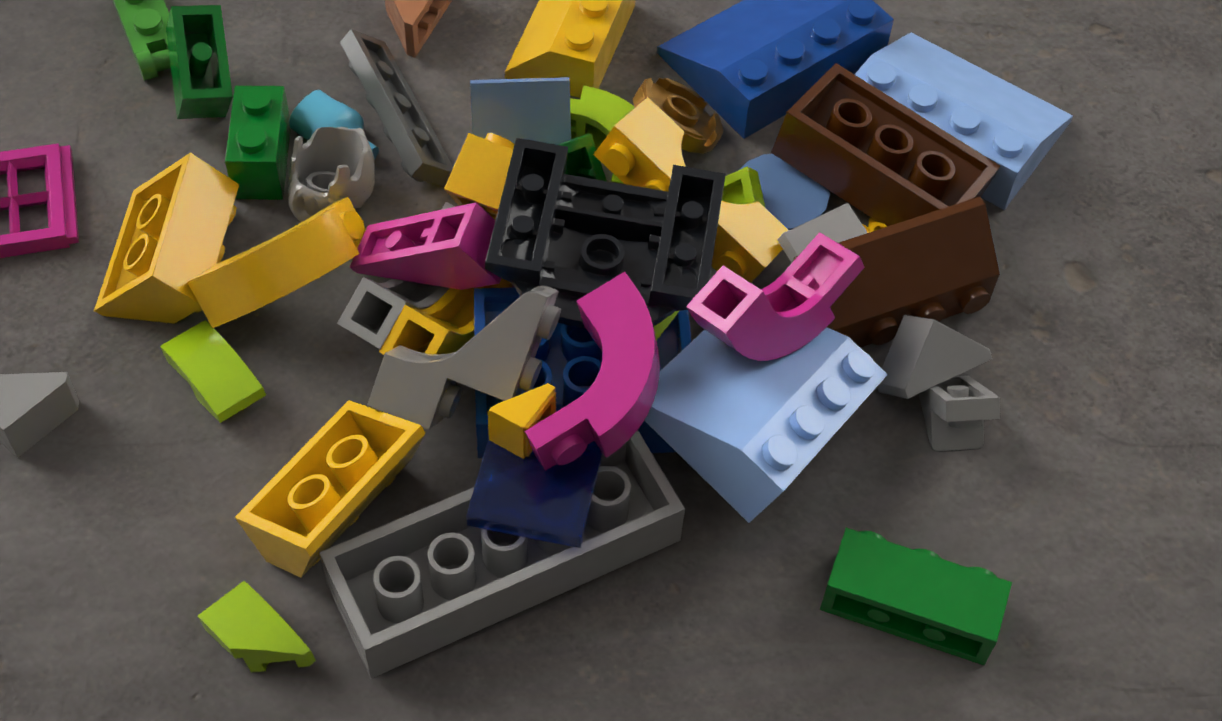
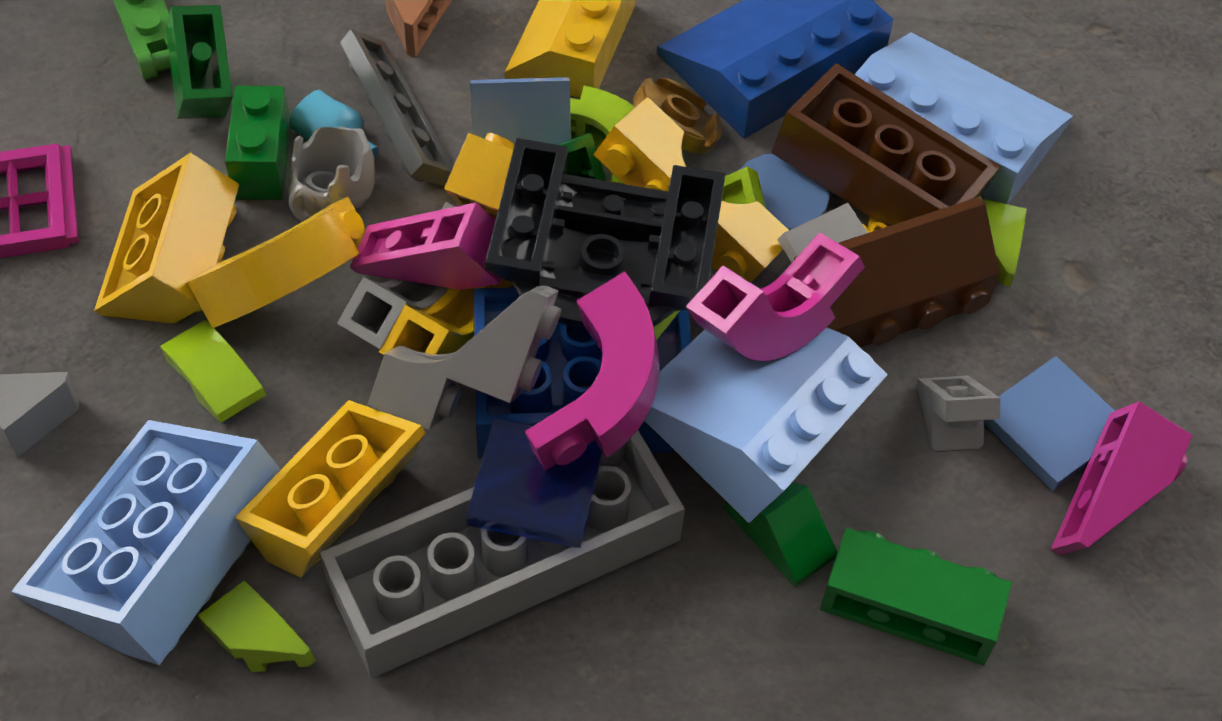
(151, 539): none -> light blue slope
(514, 416): yellow slope -> none
(790, 533): none -> green slope
(927, 355): light grey slope -> none
(1007, 232): none -> lime slope
(1051, 422): none -> medium blue tile
(1129, 466): none -> dark pink slope

